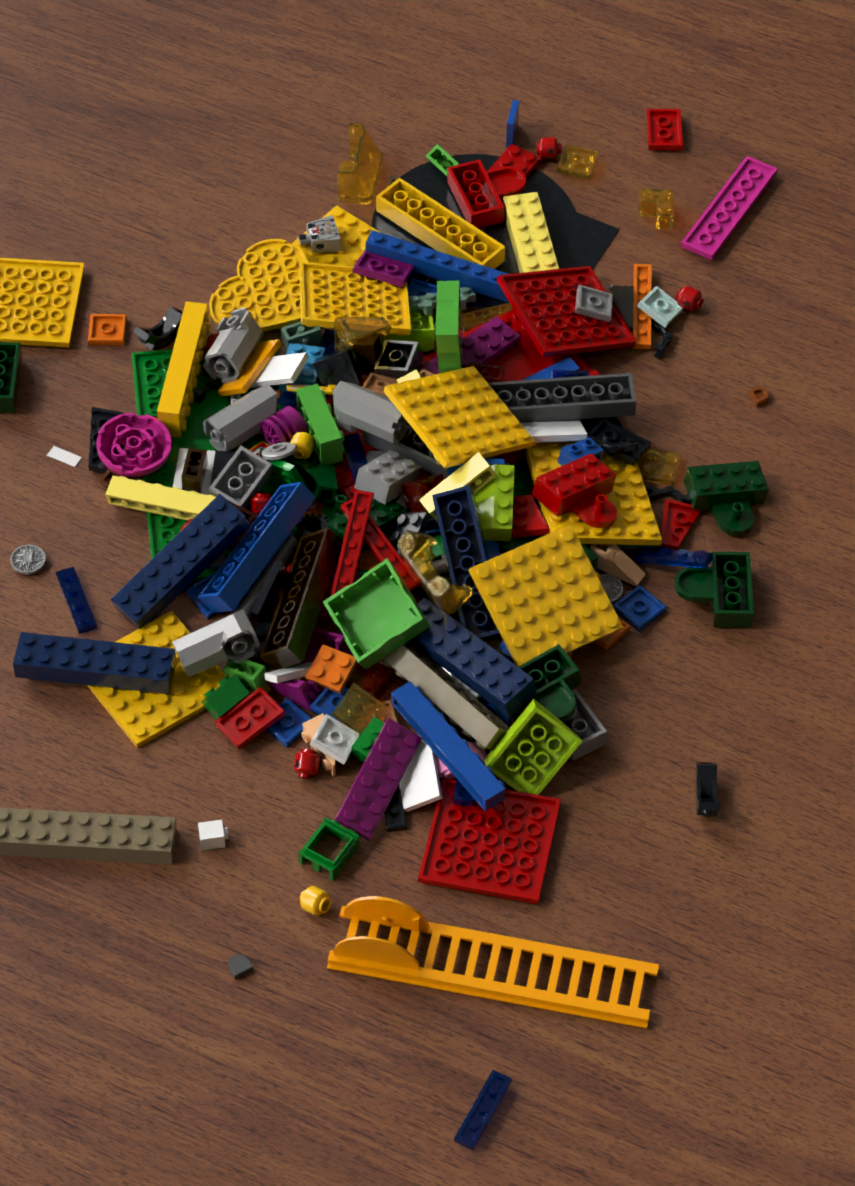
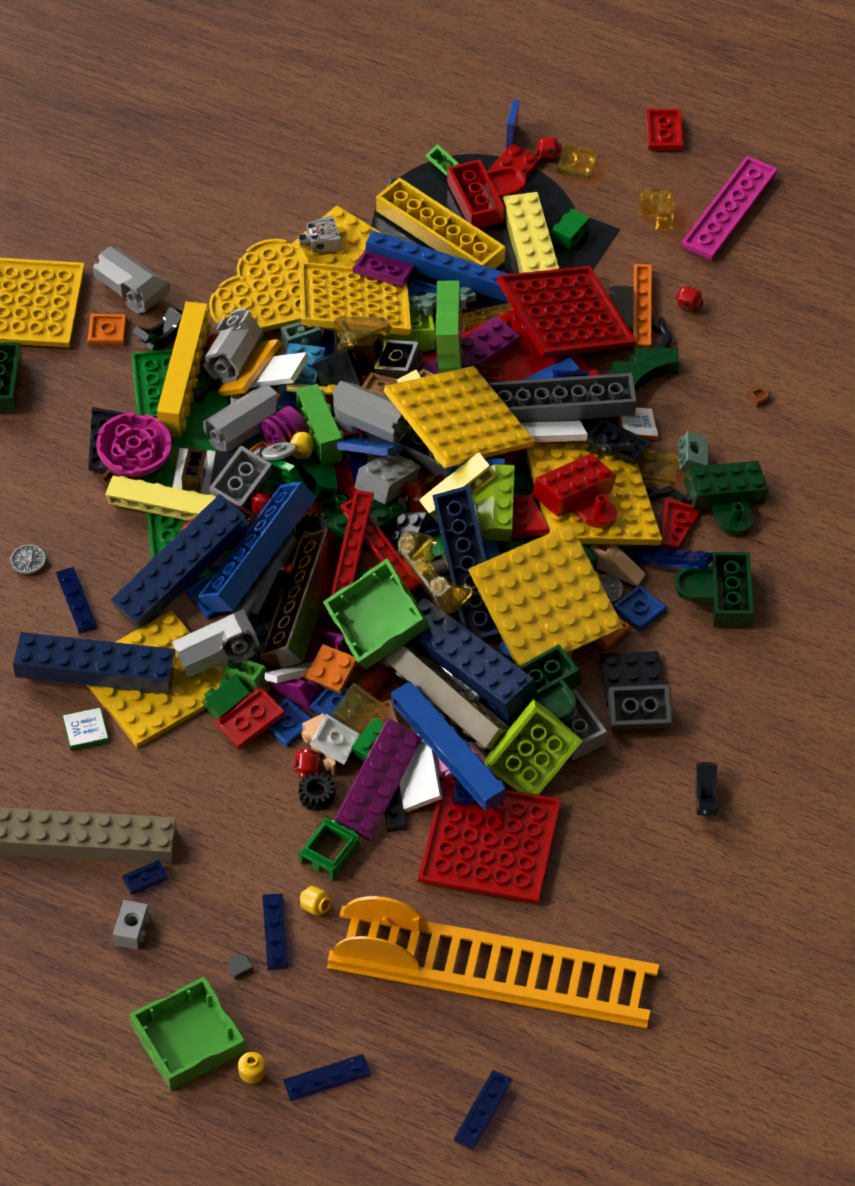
(64, 456): white sticker -> none
(85, 728): none -> white tile
(127, 935): none -> light grey brick
(130, 279): none -> light grey brick
(145, 877): none -> clear blue plate
(187, 1033): none -> bright green tile
(212, 834): white brick -> none
(252, 1067): none -> yellow head
(275, 931): none -> clear blue plate
(316, 782): none -> black tyre
(326, 1077): none -> clear blue plate
(360, 177): clear yellow windscreen -> none
(370, 446): none -> blue tile
(570, 229): none -> green brick
(579, 449): blue brick -> none
(594, 303): light grey tile -> none
(630, 670): none -> black plate
(639, 708): none -> dark grey brick
(641, 424): none -> white tile
(648, 365): none -> dark green arch
(660, 306): light aqua tile -> none
(692, 450): none -> sand green brick

